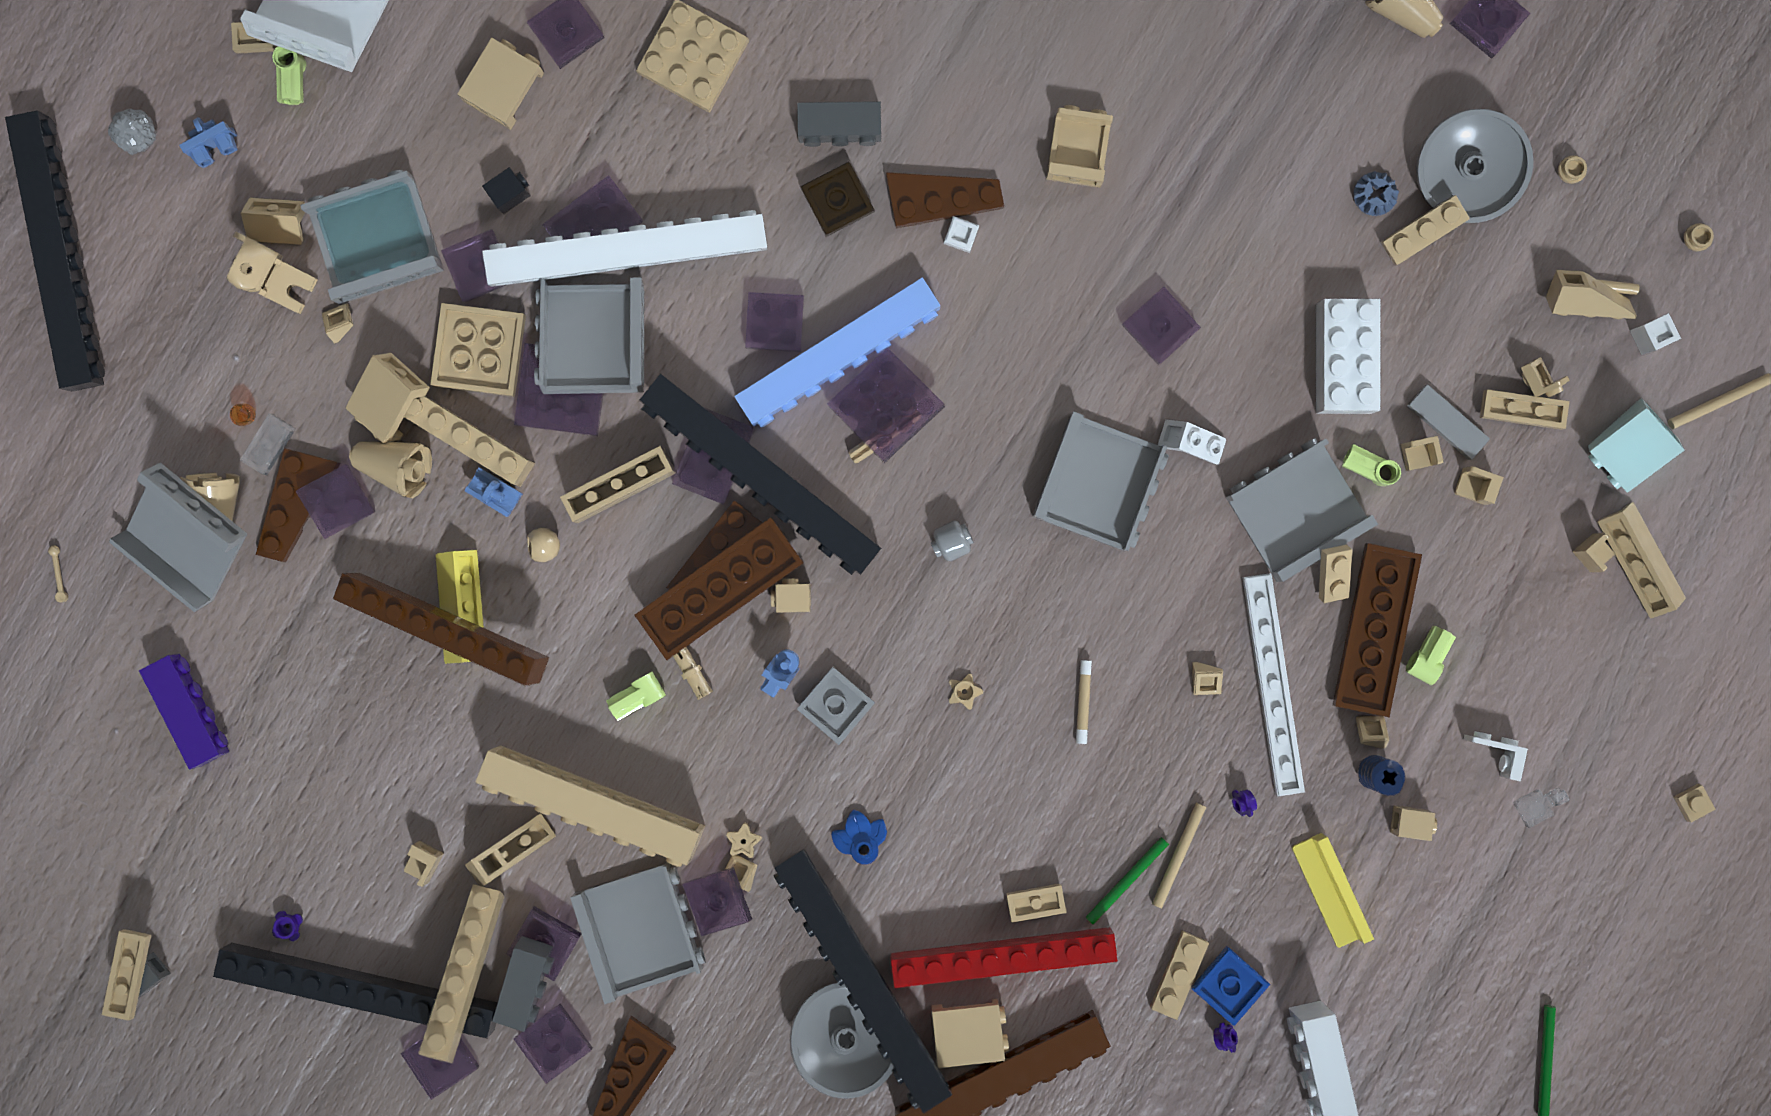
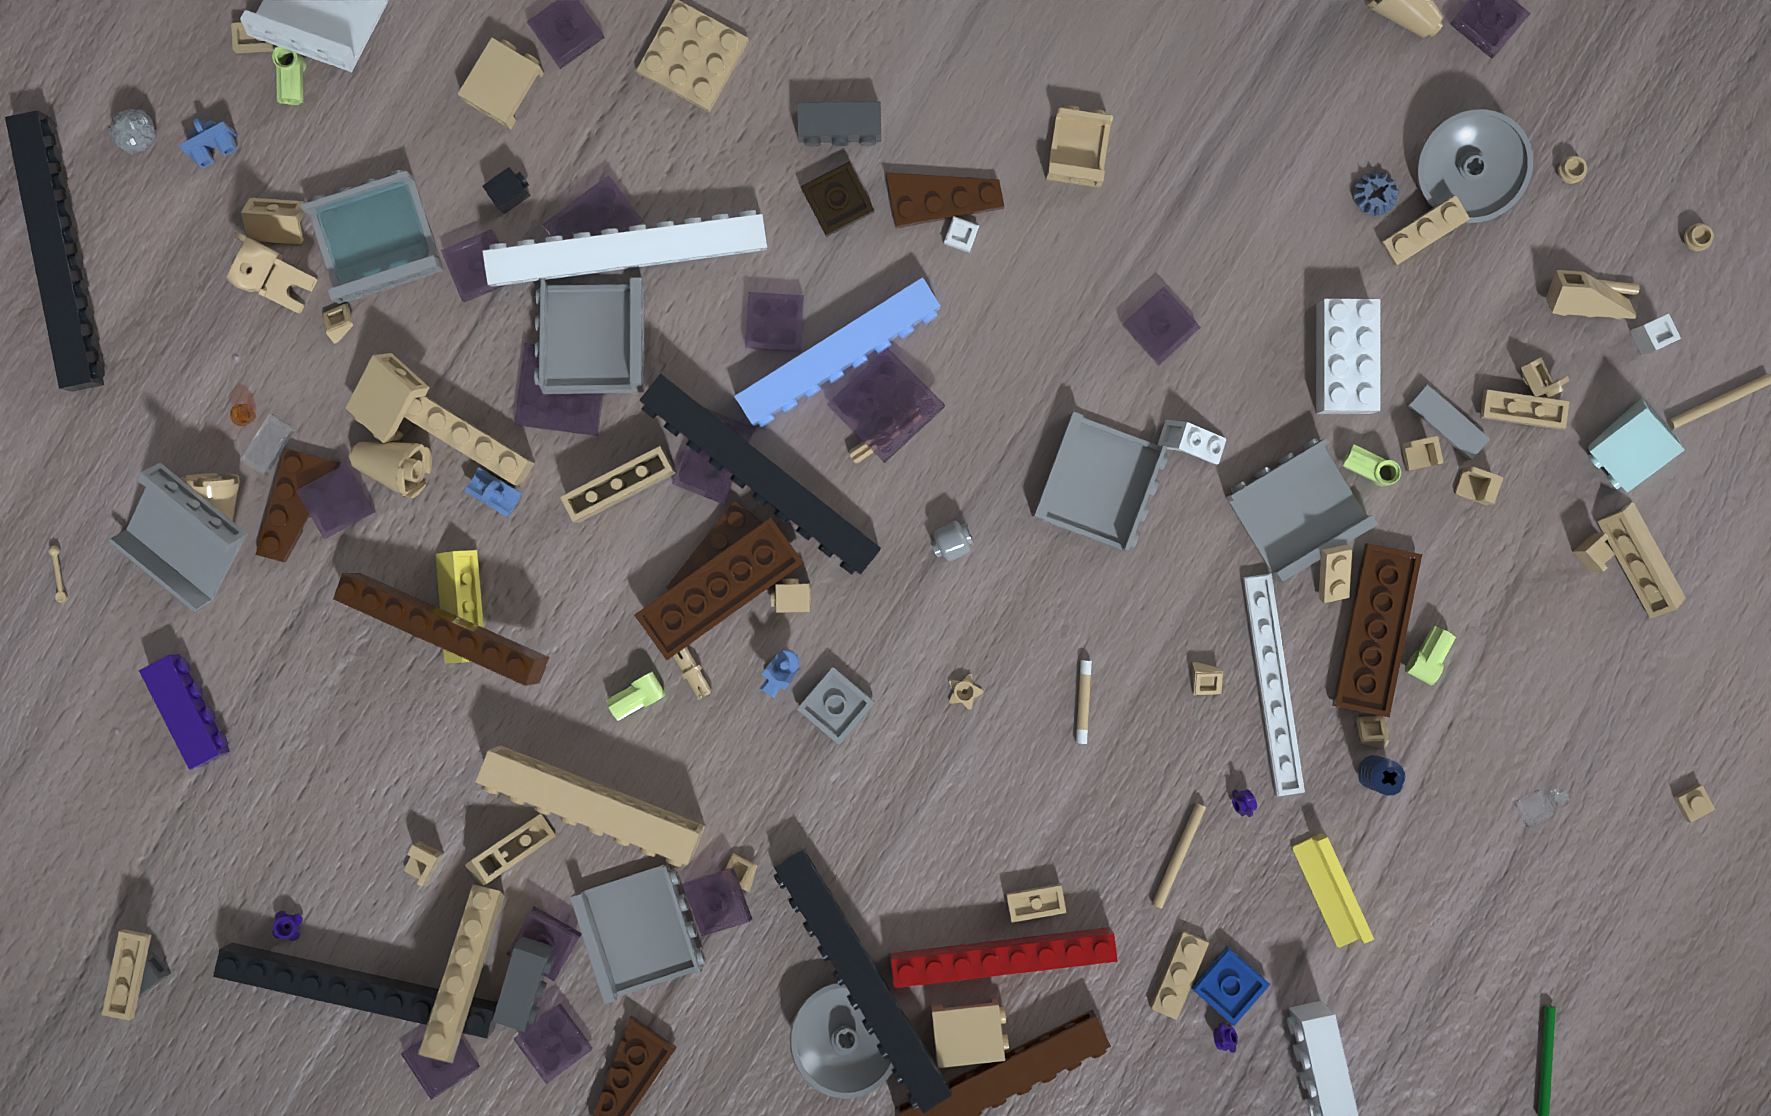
(478, 349): tan plate -> none
(543, 545): tan piece -> none
(743, 833): tan plate -> none
(860, 833): blue plate -> none
(1127, 881): green bar -> none
(1413, 823): tan brick -> none
(1512, 762): white bracket -> none

